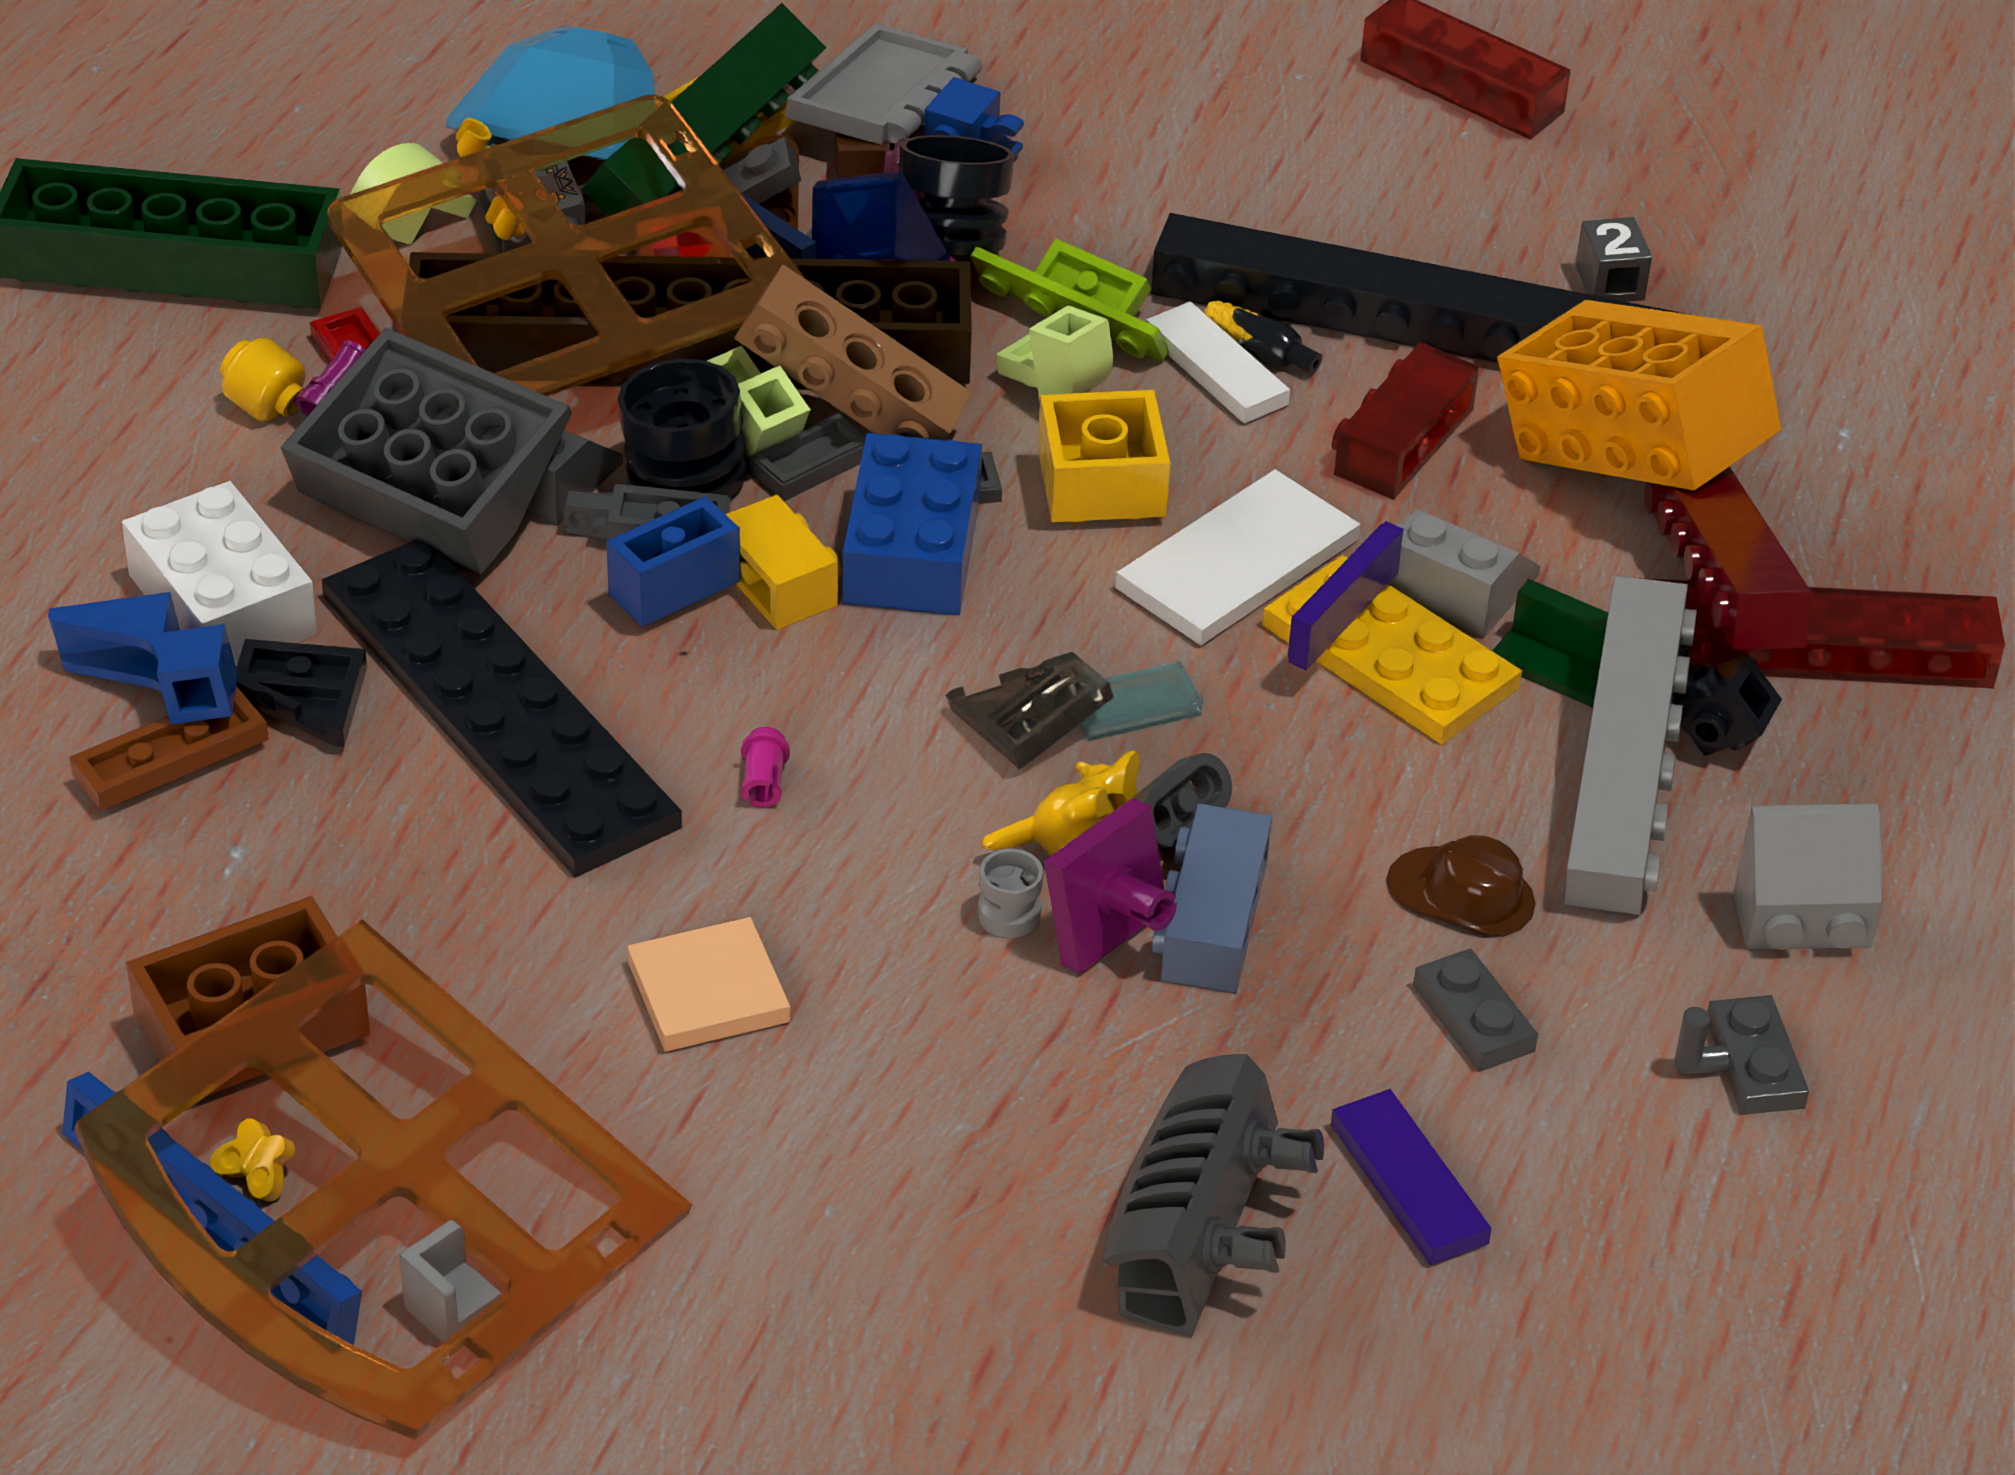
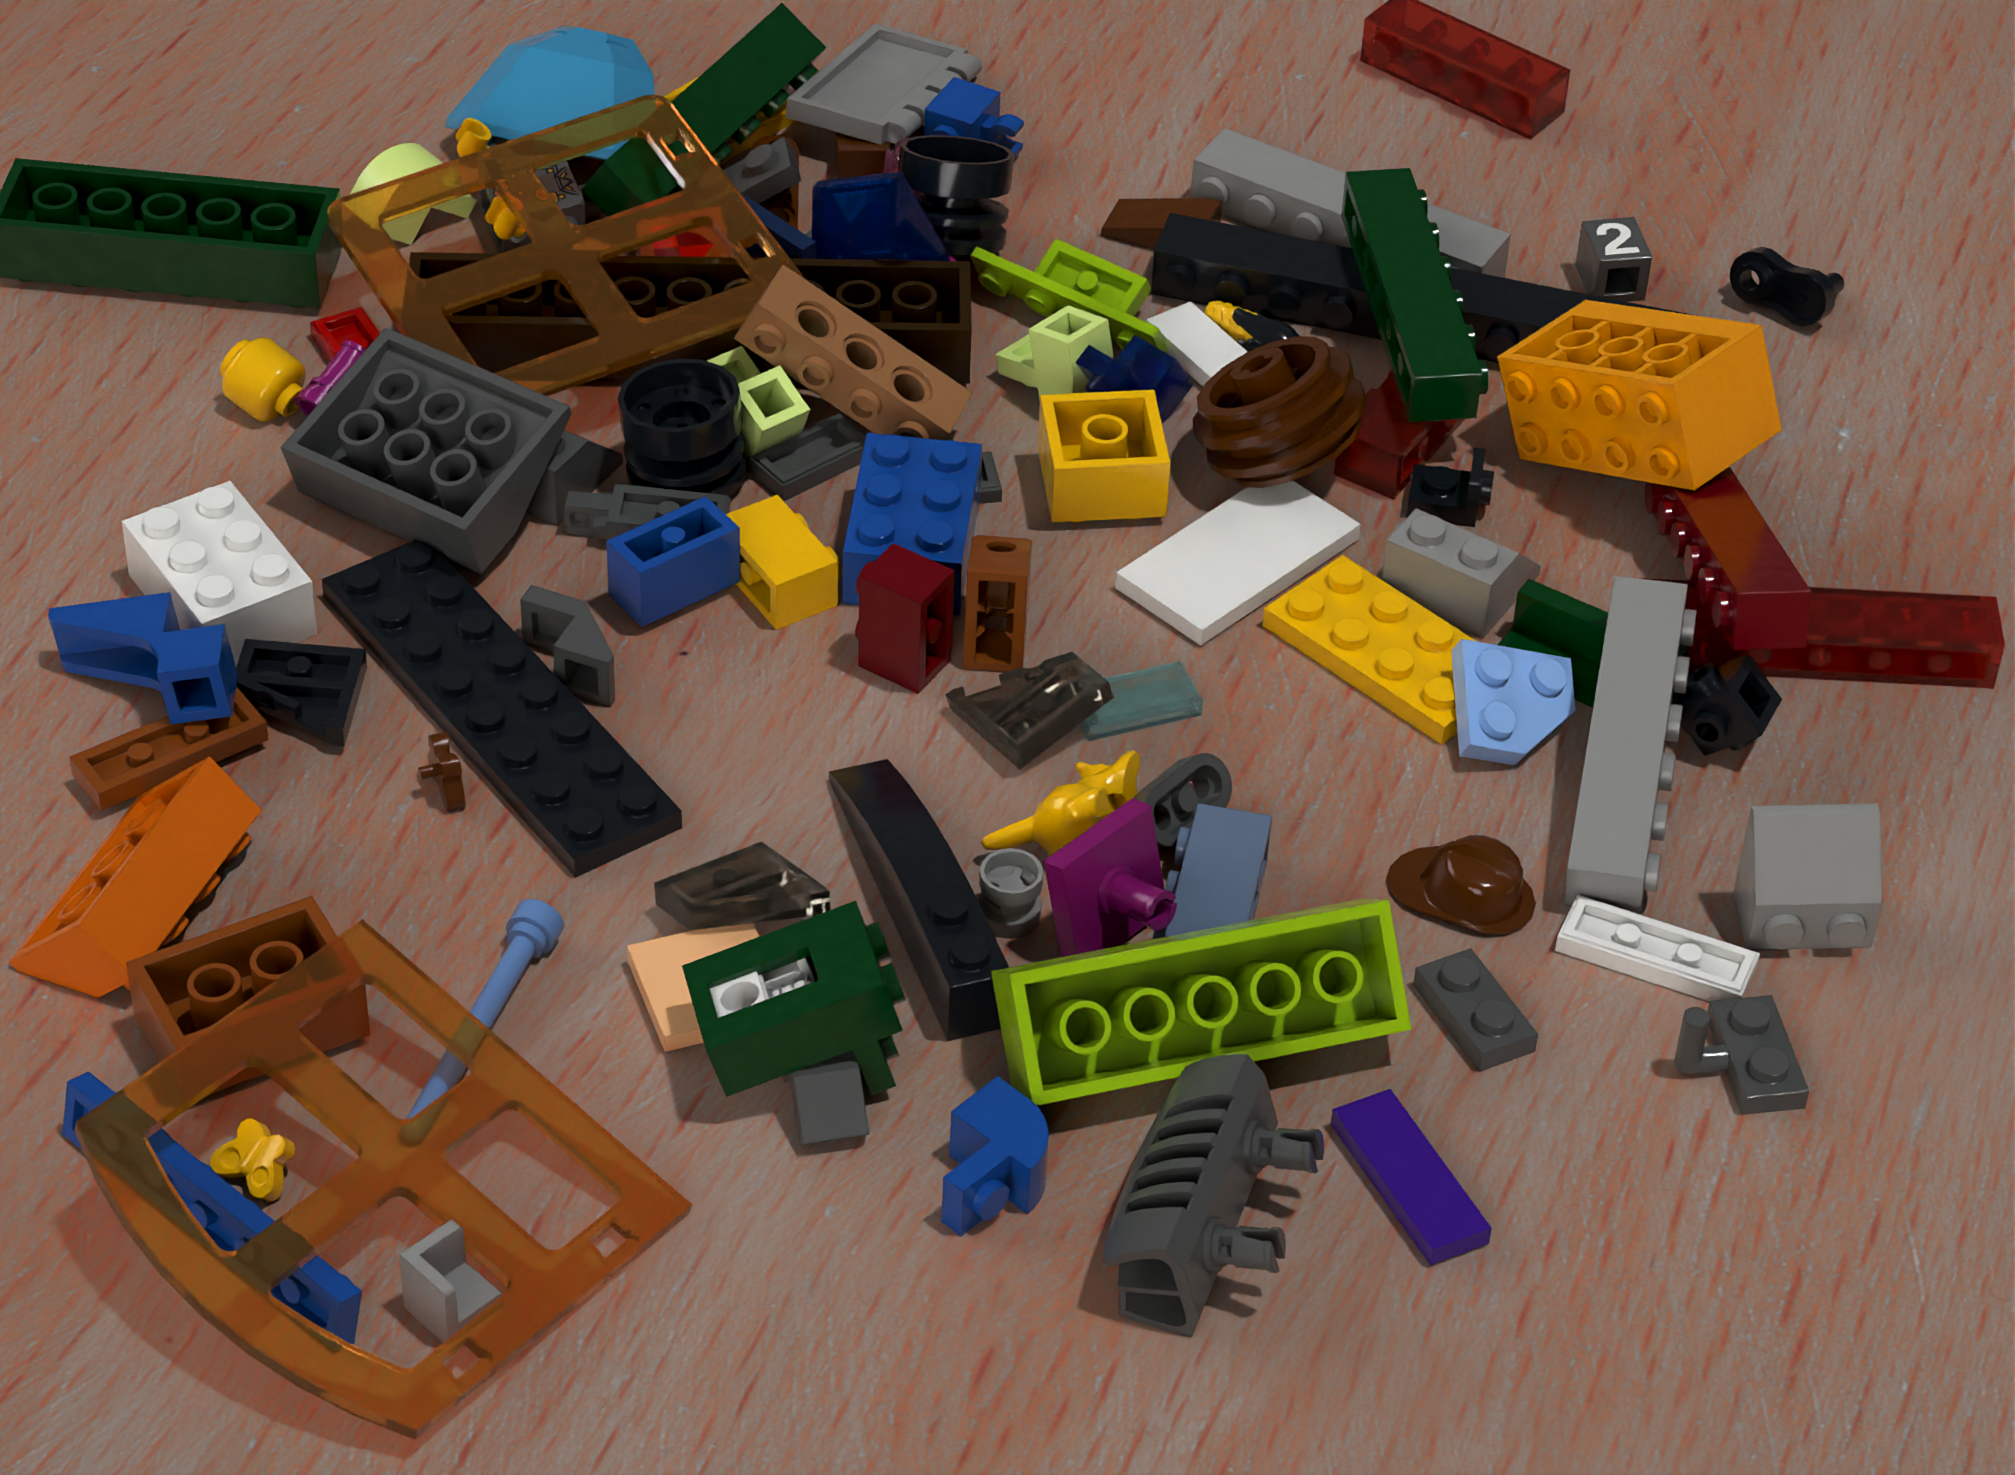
(141, 881): none -> orange slope
(446, 770): none -> reddish brown piece
(530, 933): none -> medium blue piece
(573, 636): none -> dark grey slope
(740, 890): none -> clear smoke wing
(765, 755): dark pink pin -> none
(799, 1001): none -> dark green brick
(829, 1100): none -> dark grey slope
(905, 617): none -> dark red brick
(924, 896): none -> black slope
(997, 586): none -> dark orange torso
(1000, 1155): none -> blue brick
(1137, 368): none -> clear blue brick
(1144, 219): none -> reddish brown slope
(1201, 994): none -> lime brick
(1279, 412): none -> reddish brown wheel
(1305, 201): none -> light grey brick
(1344, 595): dark purple tile -> none
(1413, 296): none -> dark green brick
(1451, 492): none -> black bracket
(1508, 699): none -> light blue plate
(1656, 951): none -> white tile
(1792, 291): none -> black piece

